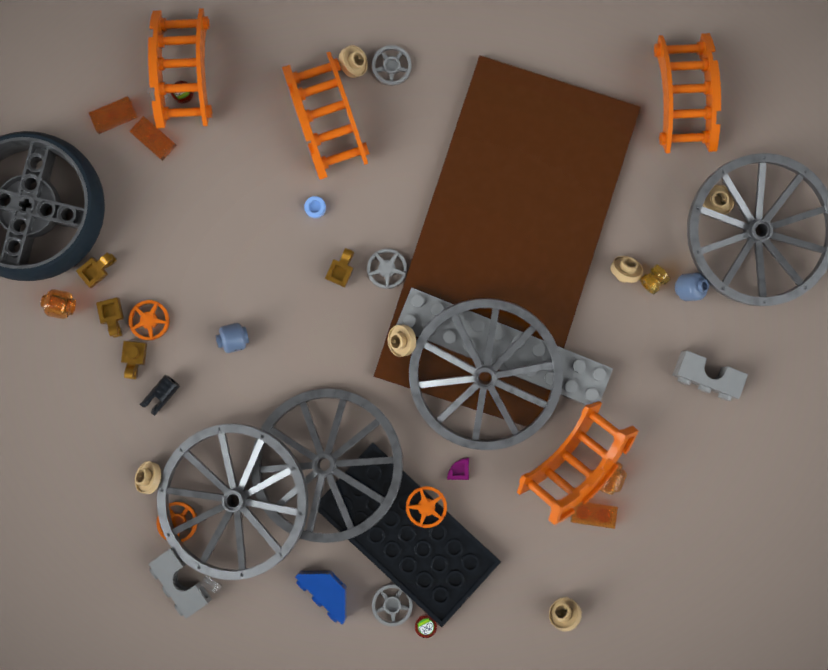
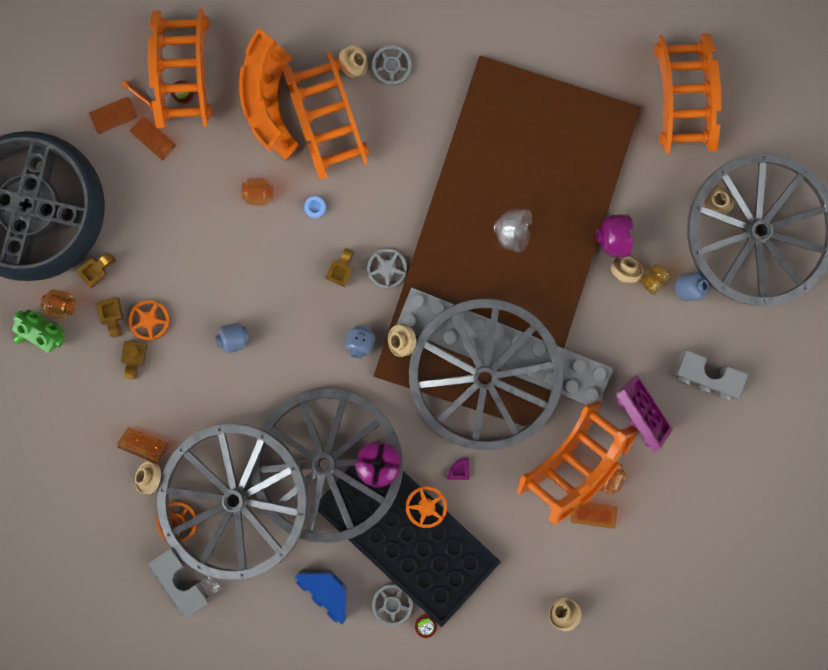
(37, 330): none -> bright green brick
(126, 84): none -> orange hinge
(142, 445): none -> clear orange plate
(163, 391): black hinge -> none
(257, 191): none -> clear orange head
(260, 93): none -> orange fence
(359, 341): none -> sand blue head
(388, 456): none -> magenta cylinder
(513, 229): none -> clear cylinder
(615, 235): none -> magenta cylinder
(644, 413): none -> magenta plate

